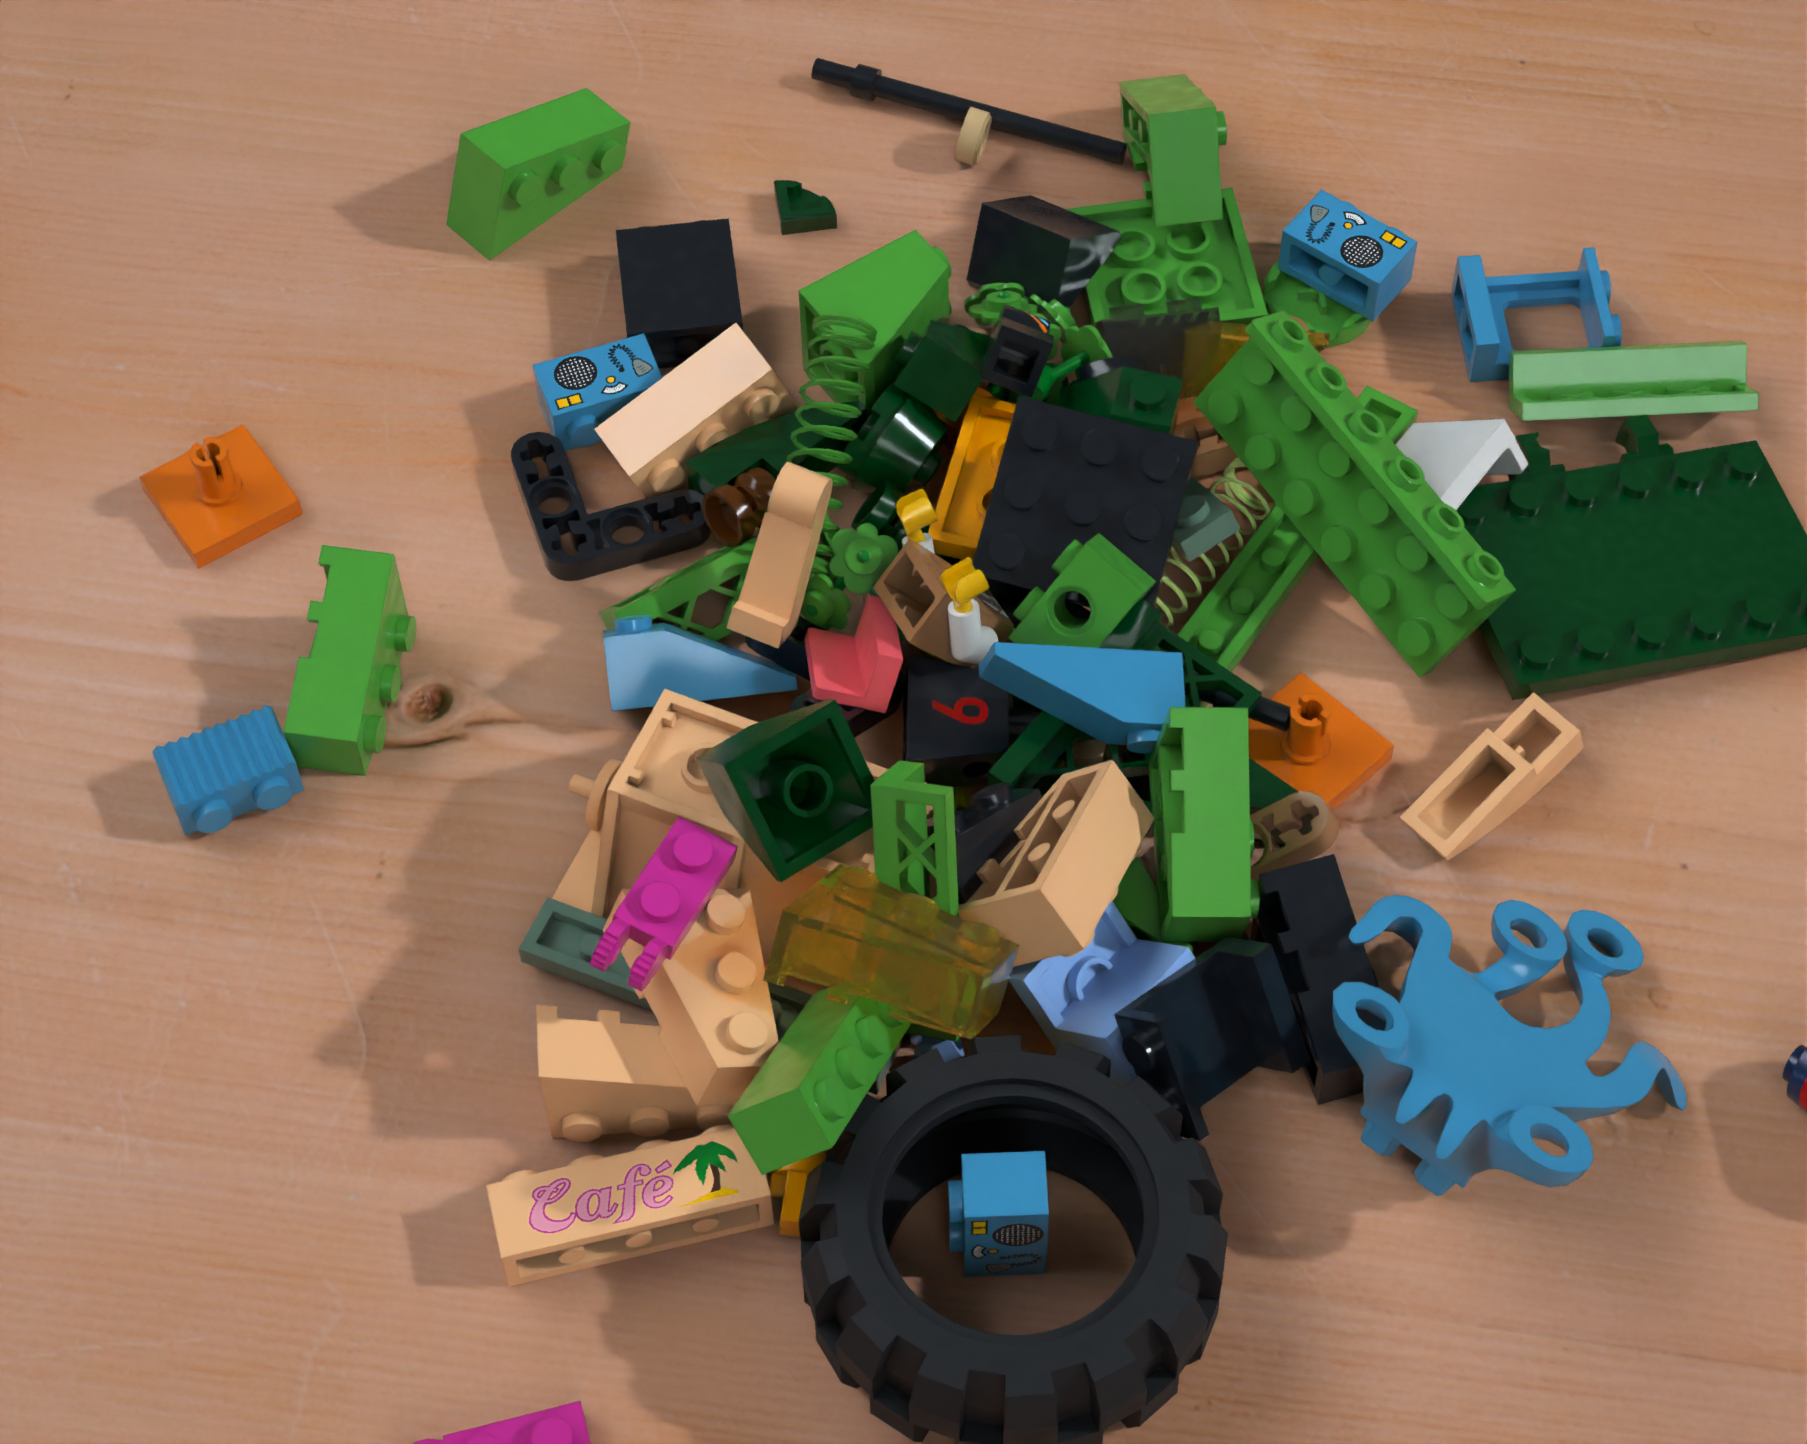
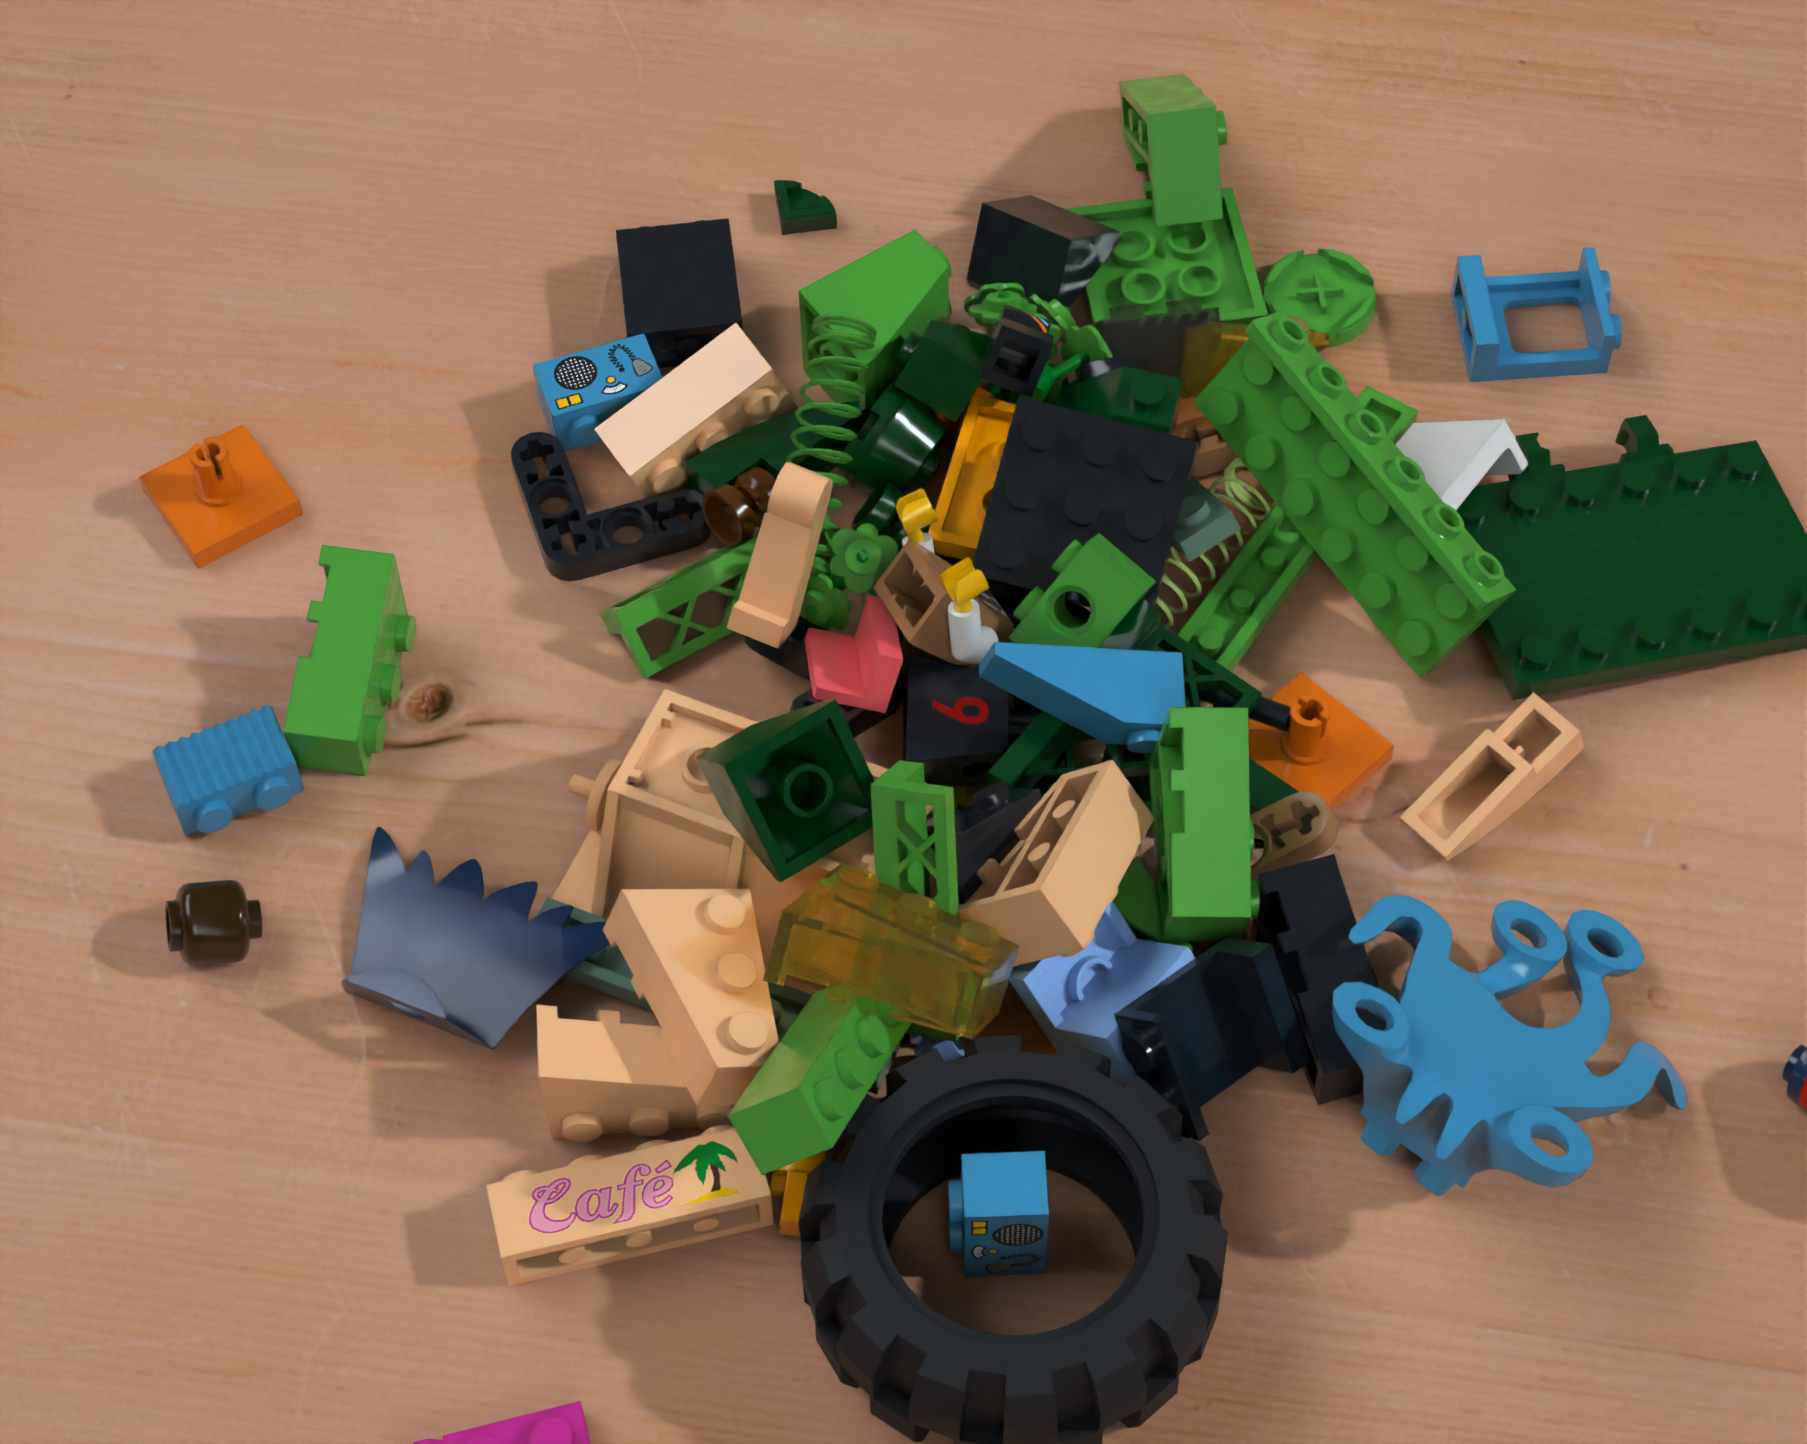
(212, 922): none -> dark brown head
(451, 953): none -> dark blue piece
(532, 167): bright green wedge -> none
(657, 657): dark azure slope -> none
(666, 899): dark pink hinge -> none
(869, 83): black bar -> none
(973, 136): tan tile -> none
(1347, 255): dark azure brick -> none
(1630, 380): bright green fence -> none

